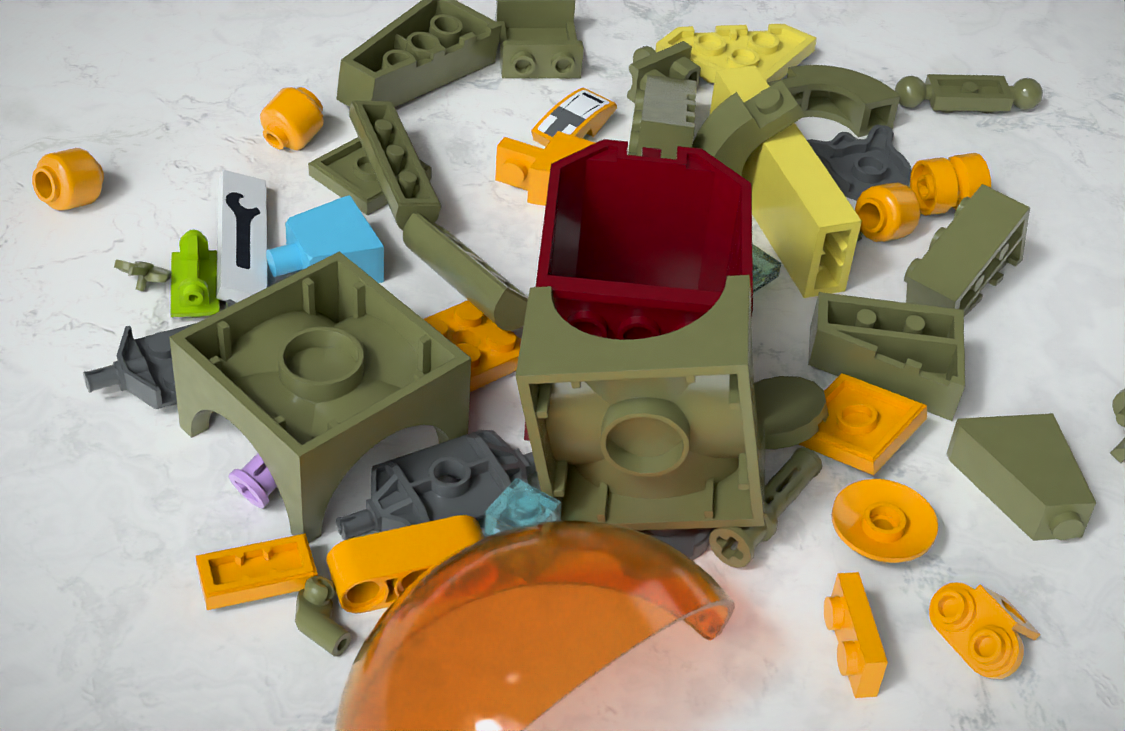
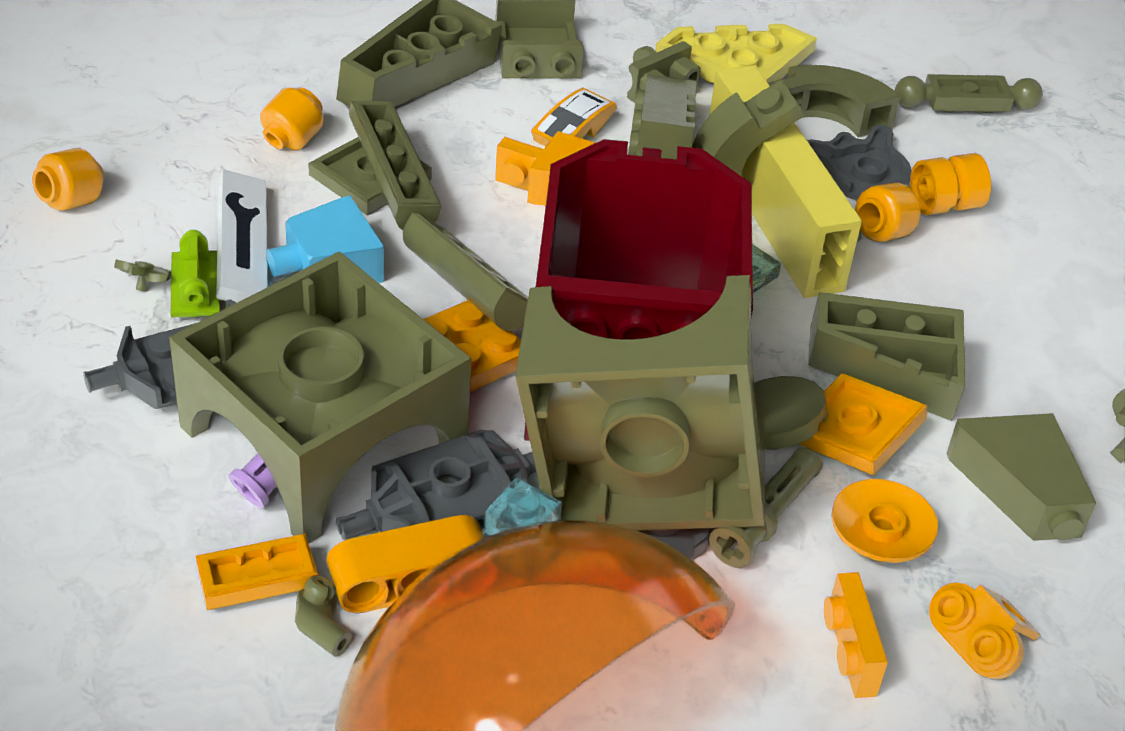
(969, 252): olive wedge -> none

